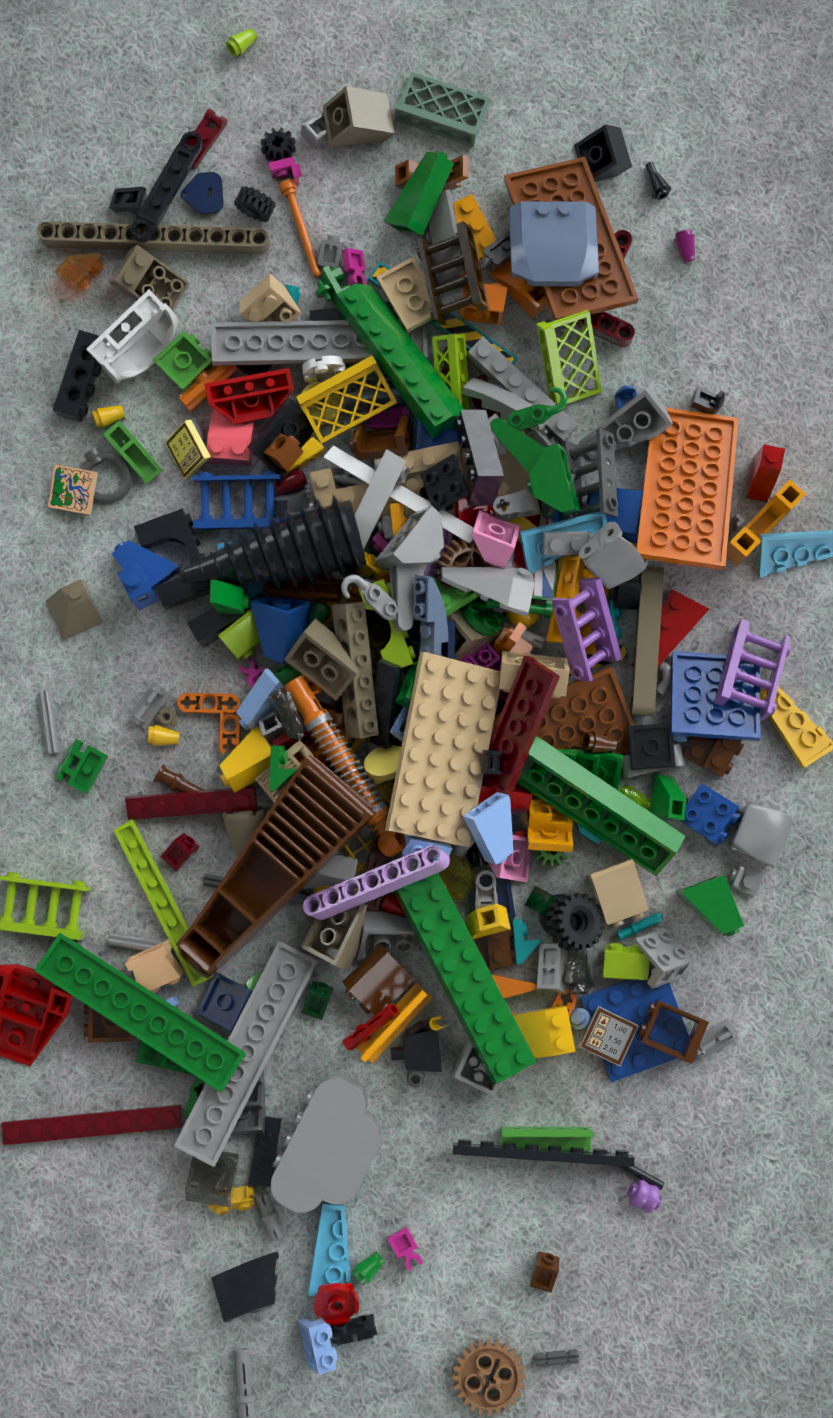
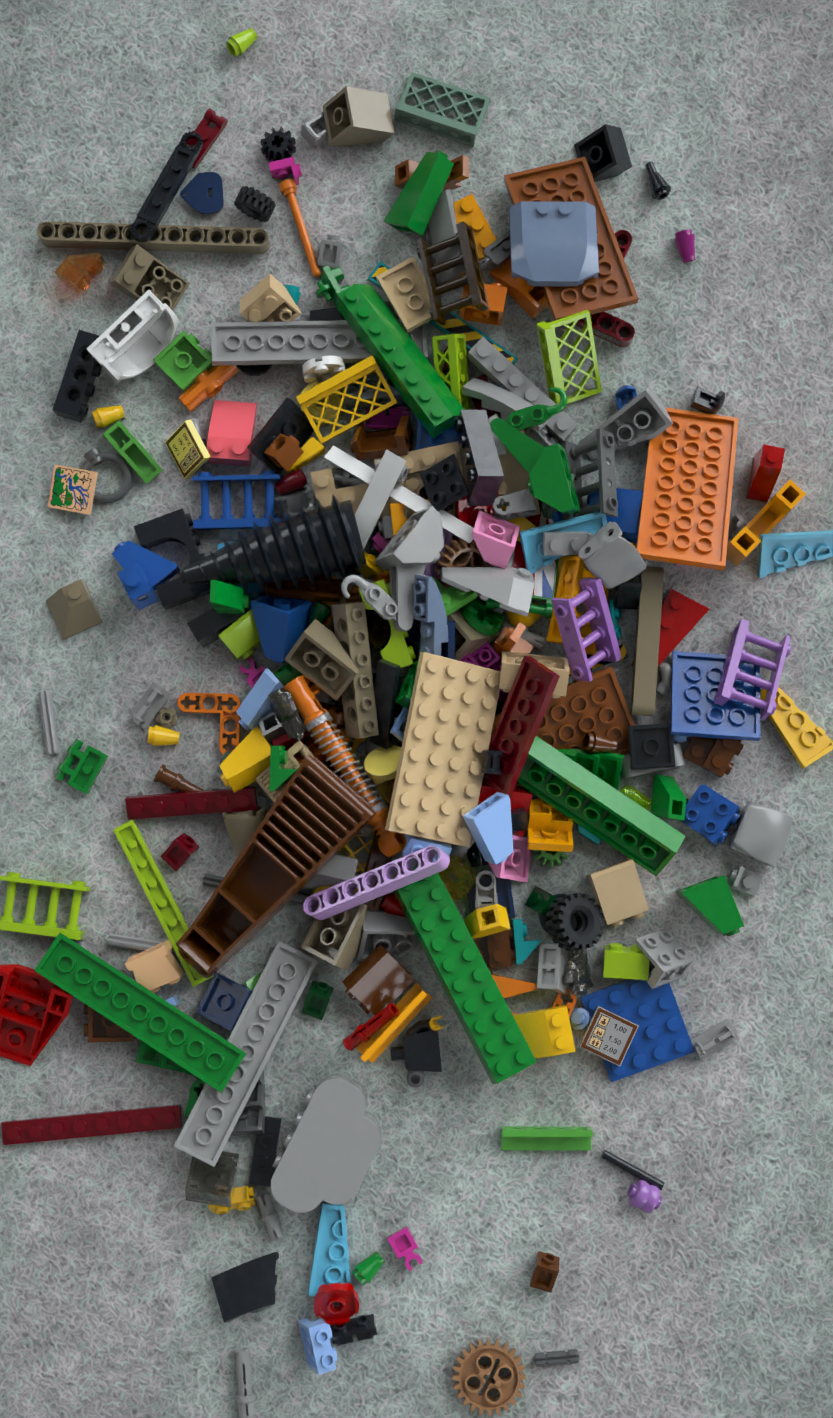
(128, 199): black slope -> none
(250, 396): red wedge -> none
(354, 264): dark pink plate -> none
(471, 1071): light grey brick -> none
(533, 1152): black plate -> none
(647, 922): teal piece -> none
(694, 1038): reddish brown window -> none

